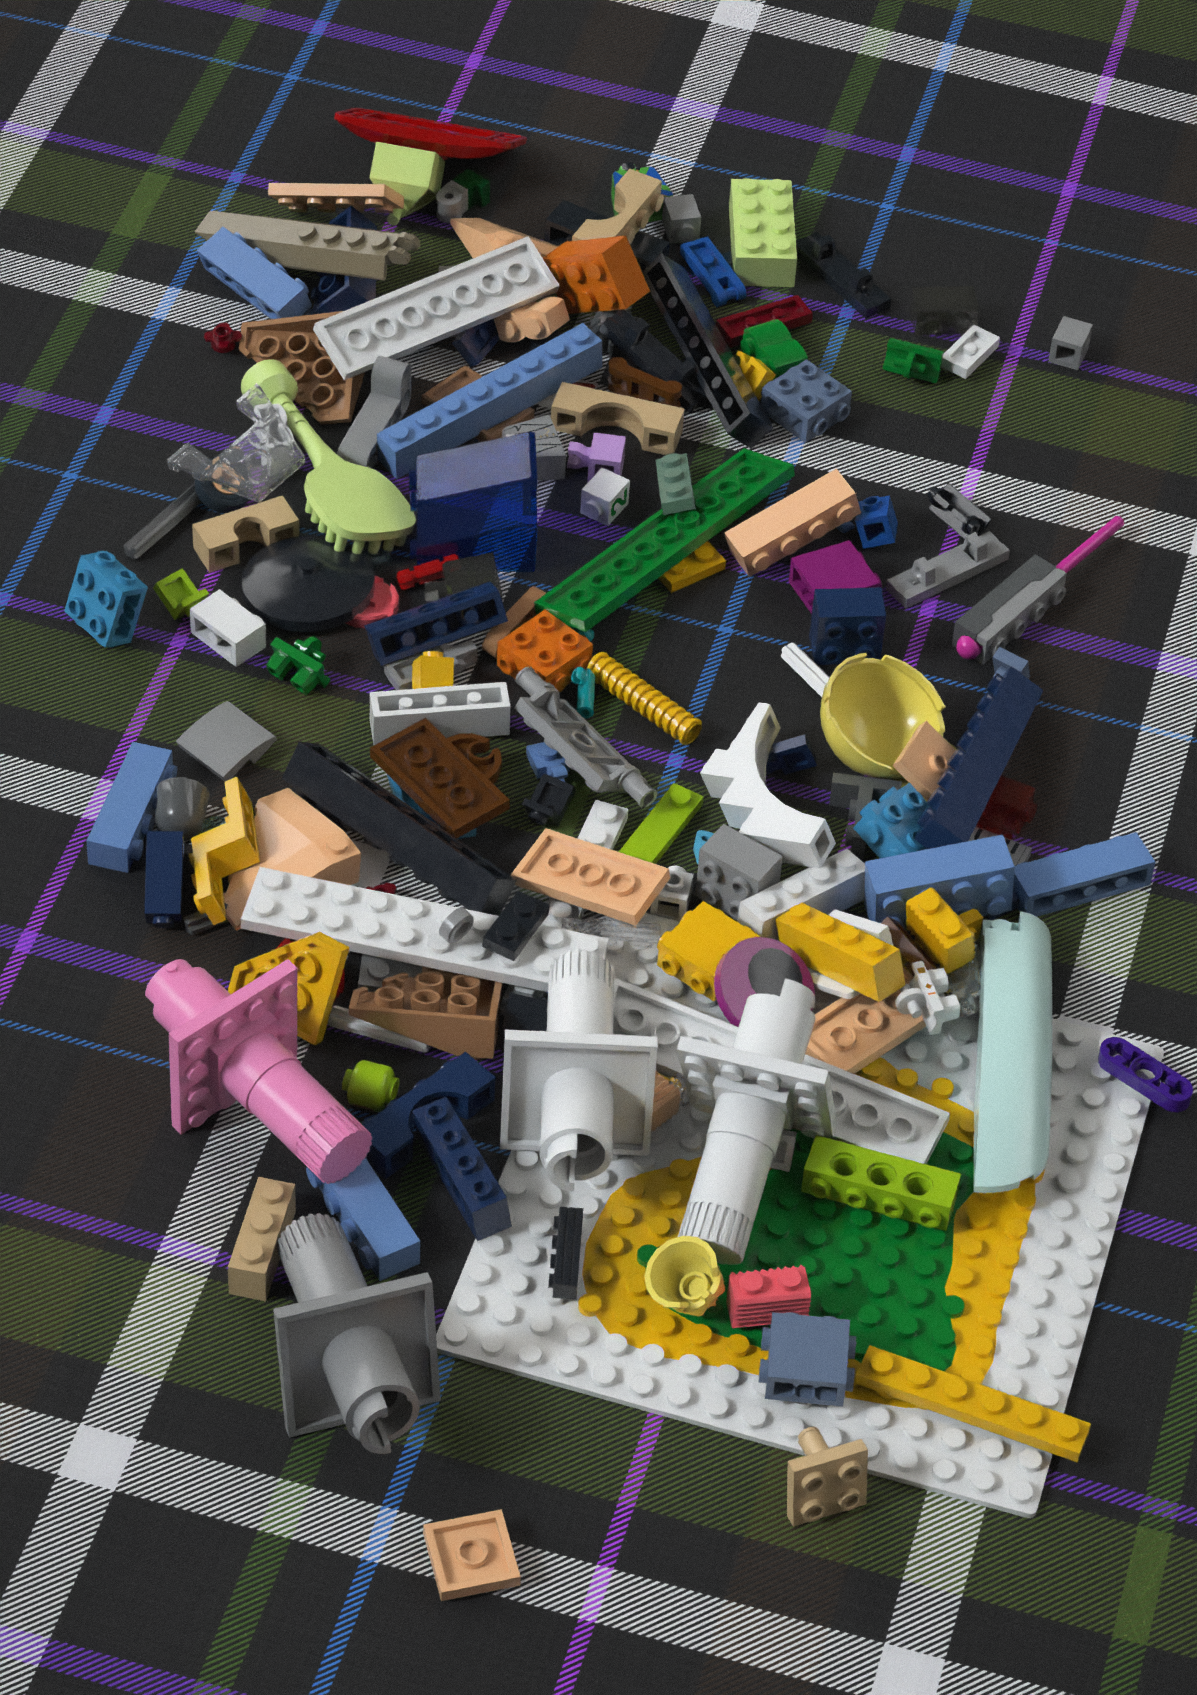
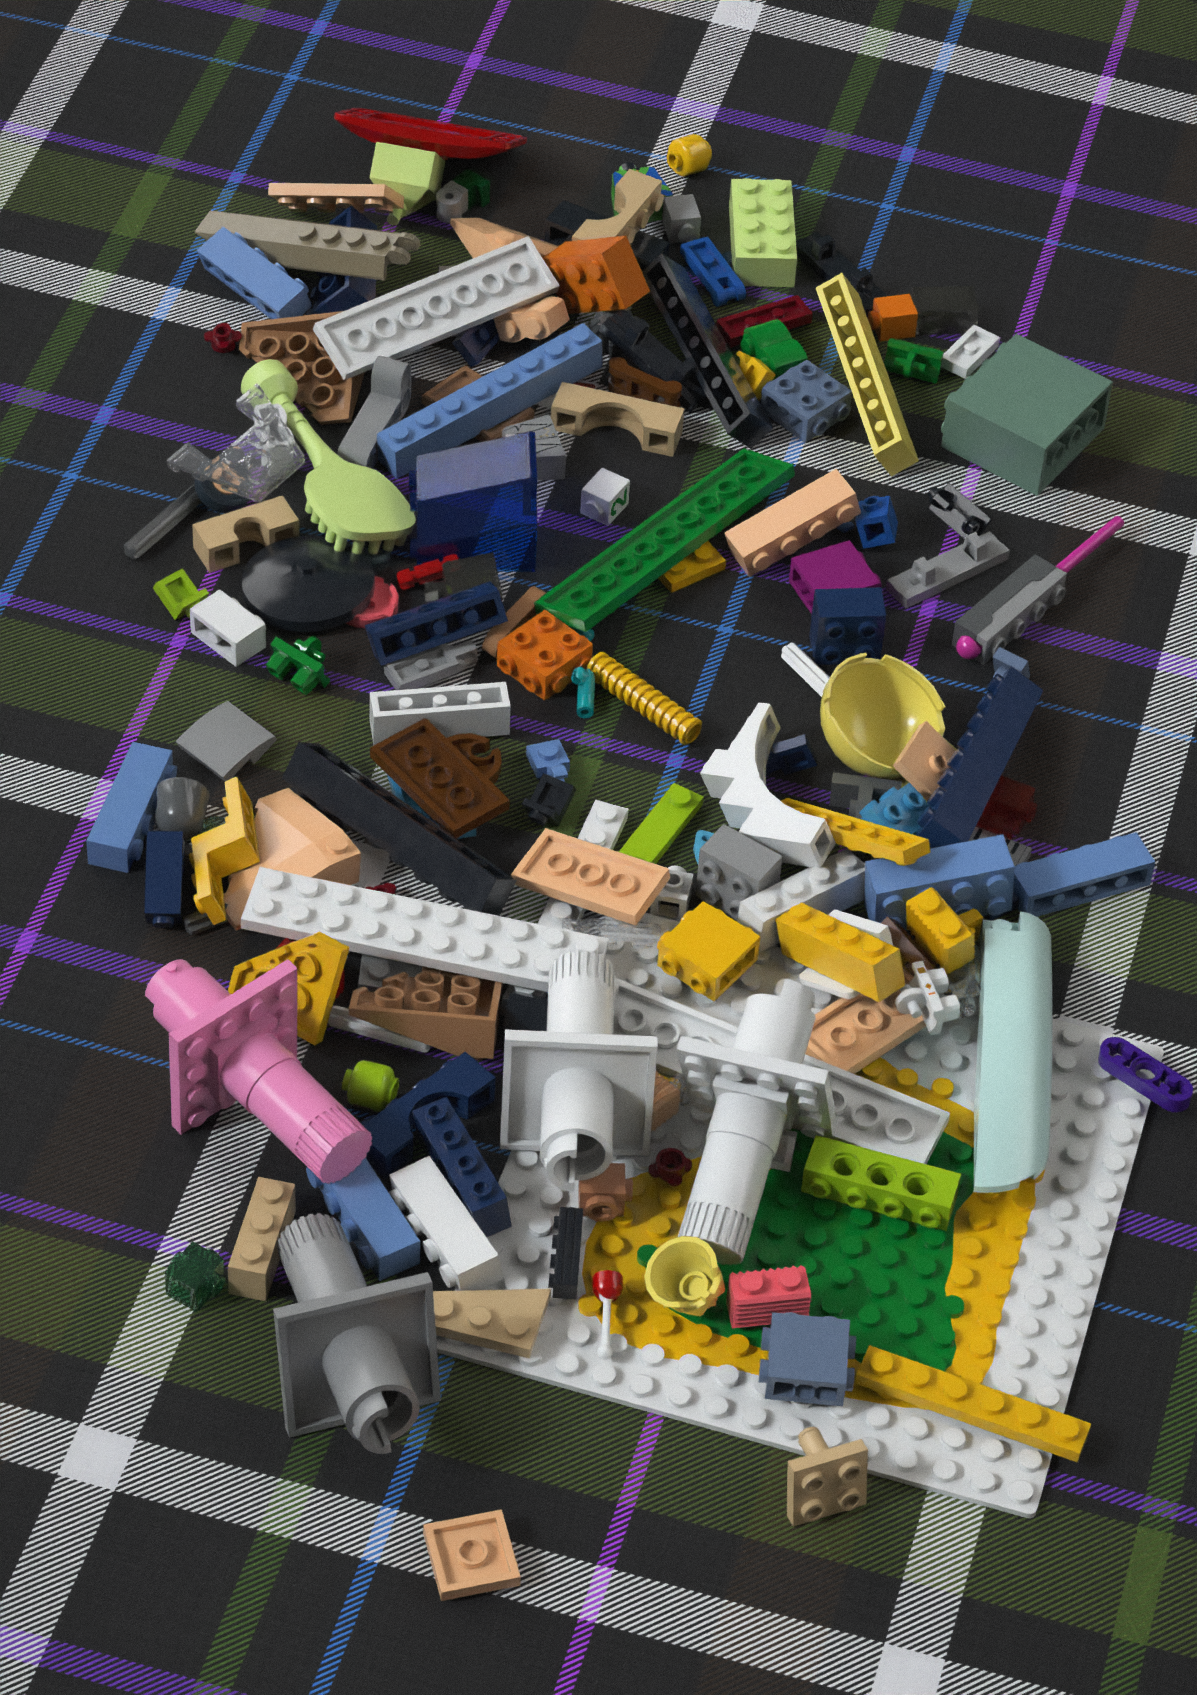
(105, 599): dark azure brick -> none
(195, 1276): none -> clear green brick
(432, 670): yellow brick -> none
(445, 1227): none -> white brick
(456, 925): light grey tile -> none
(492, 1318): none -> tan wing
(515, 925): black plate -> none
(578, 741): light grey plate -> none
(605, 452): lavender brick -> none
(605, 1194): none -> nougat brick
(607, 1288): none -> hinge
(670, 1158): none -> dark red plate
(675, 483): sand green plate -> none
(689, 155): none -> yellow head
(753, 968): magenta piece -> none
(867, 375): none -> light yellow brick
(868, 836): none -> yellow plate
(893, 317): none -> orange brick
(1026, 414): none -> sand green brick
(1070, 343): light grey brick -> none

